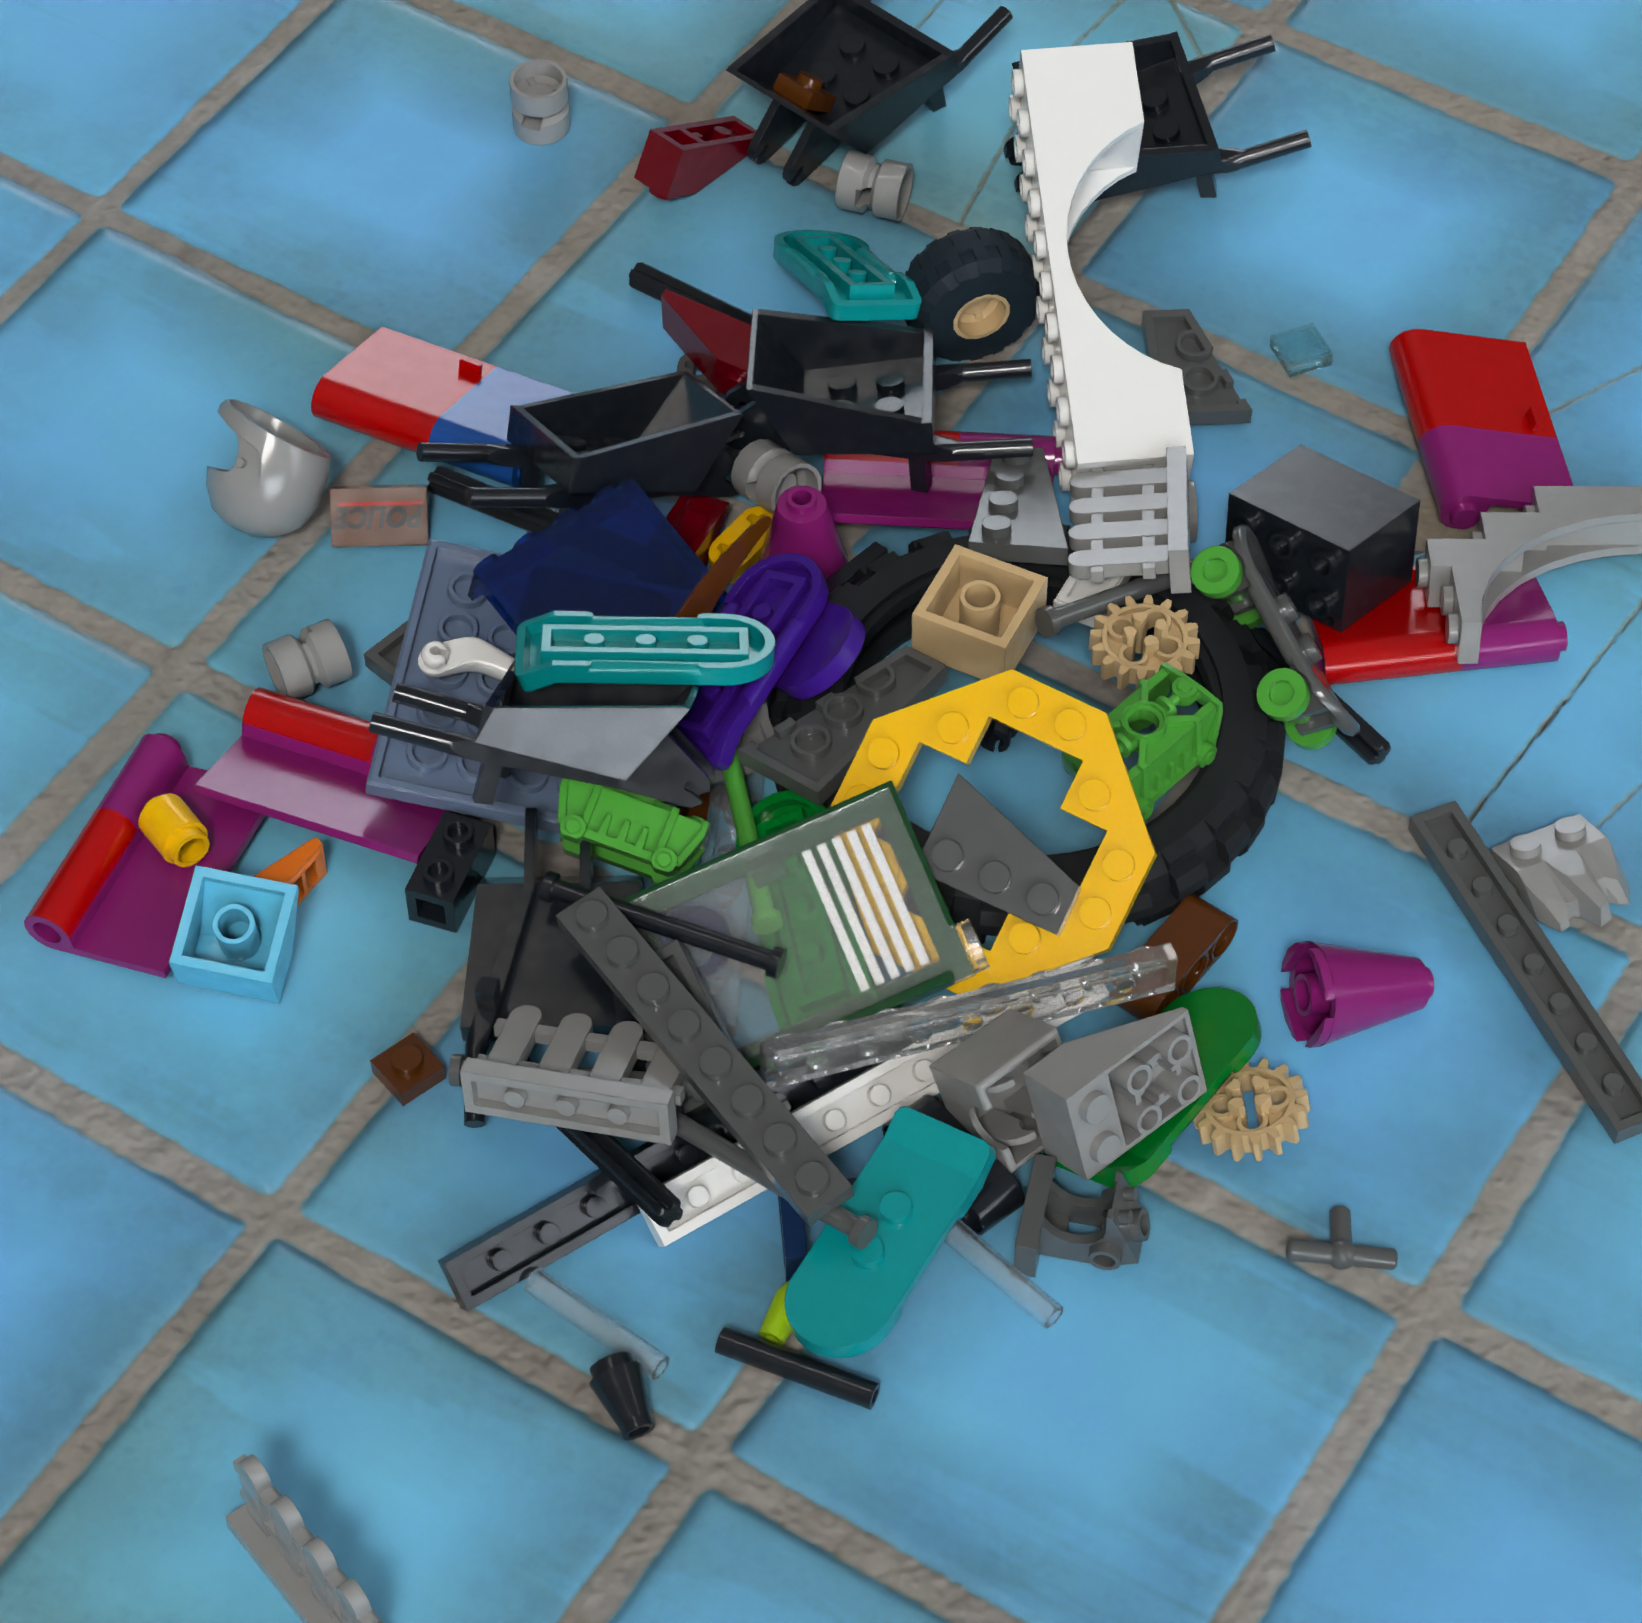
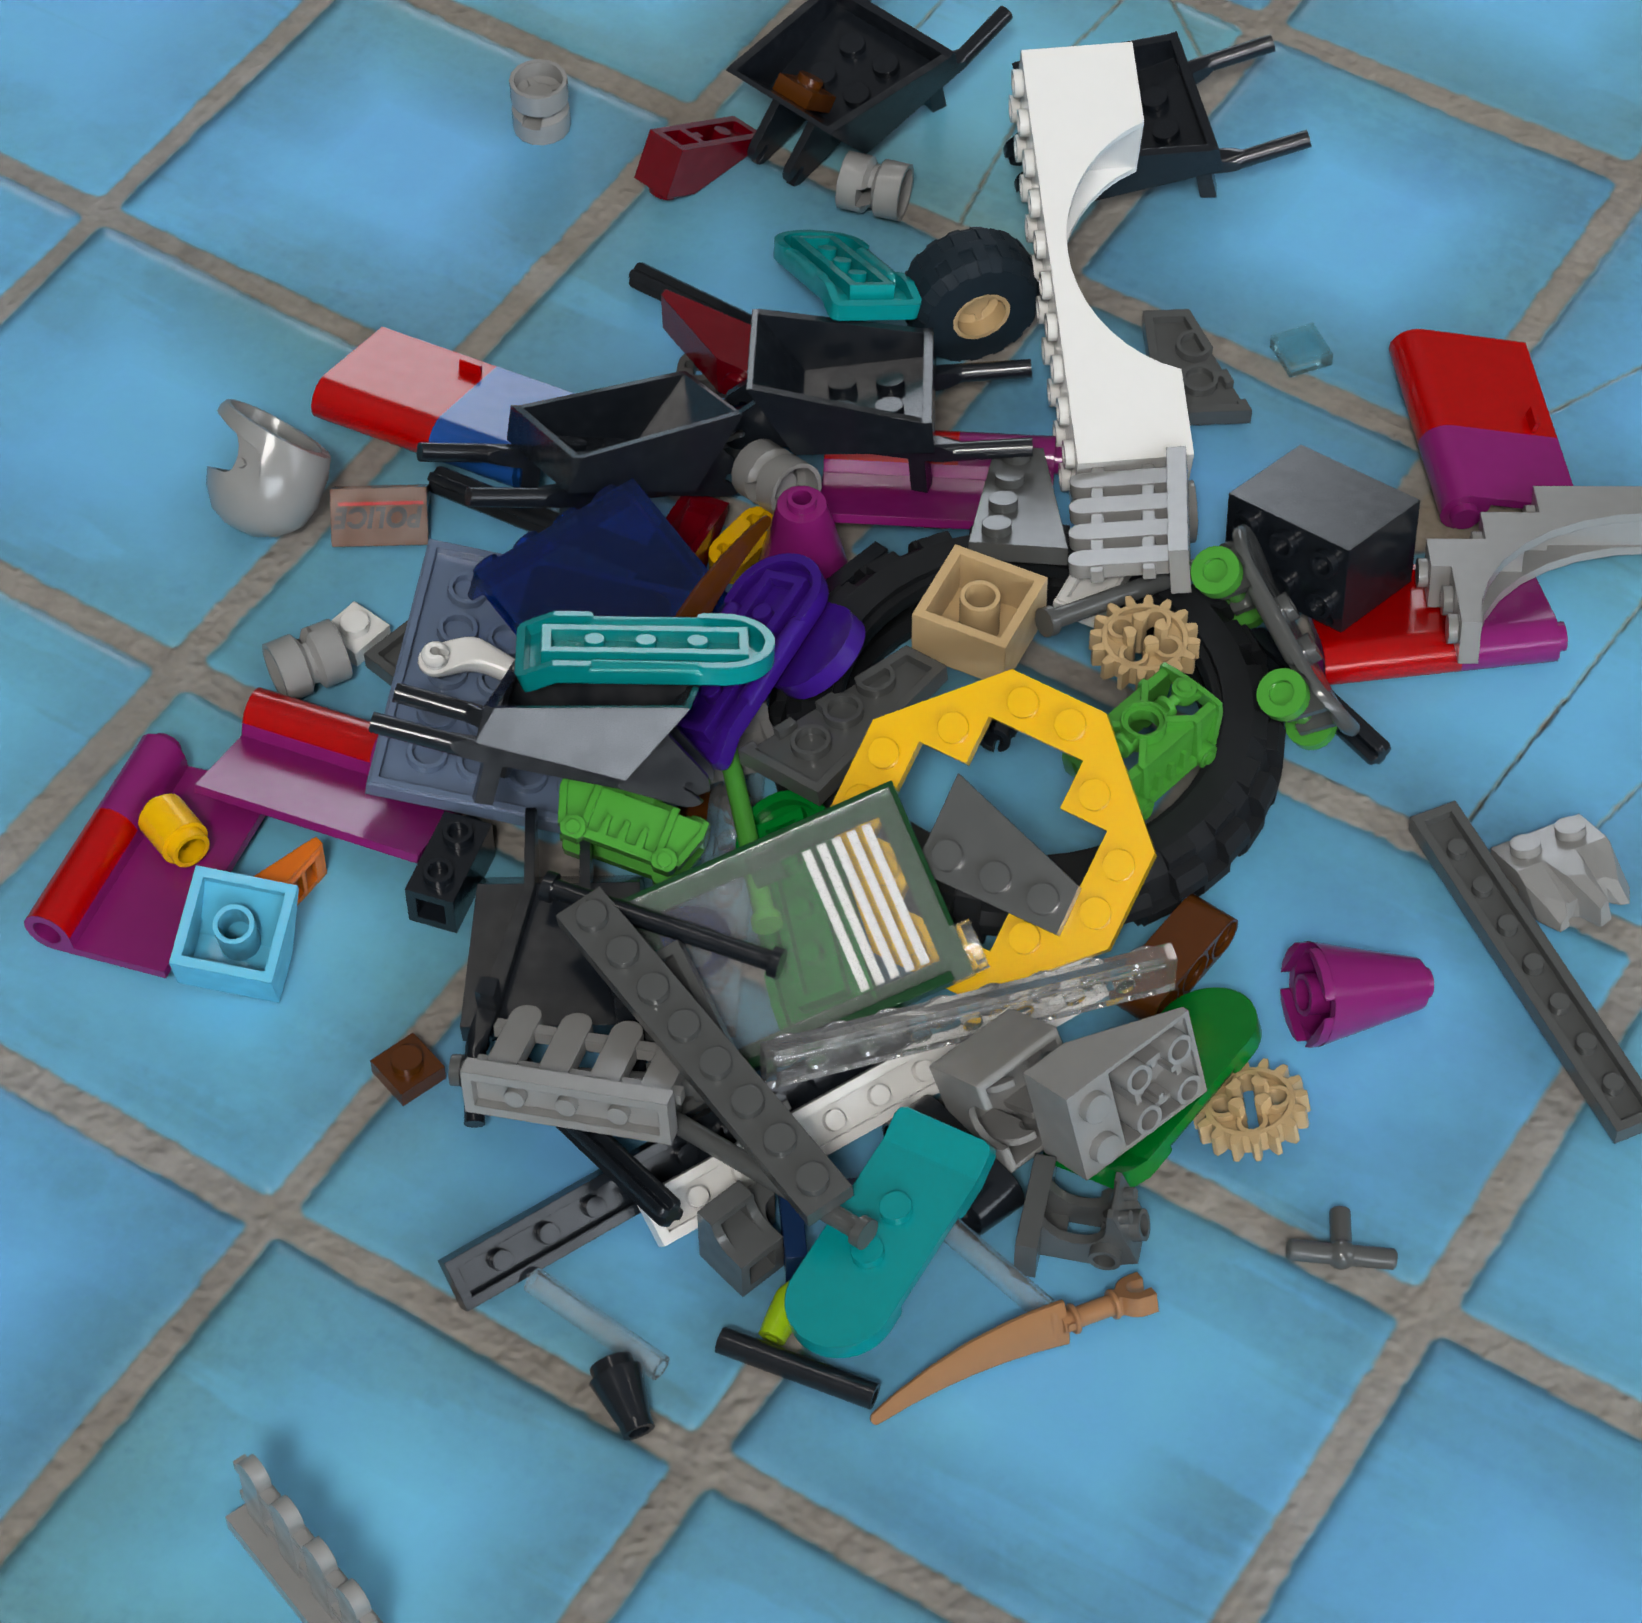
(359, 630): none -> white plate
(739, 1236): none -> dark grey brick
(1019, 1337): none -> medium nougat sword

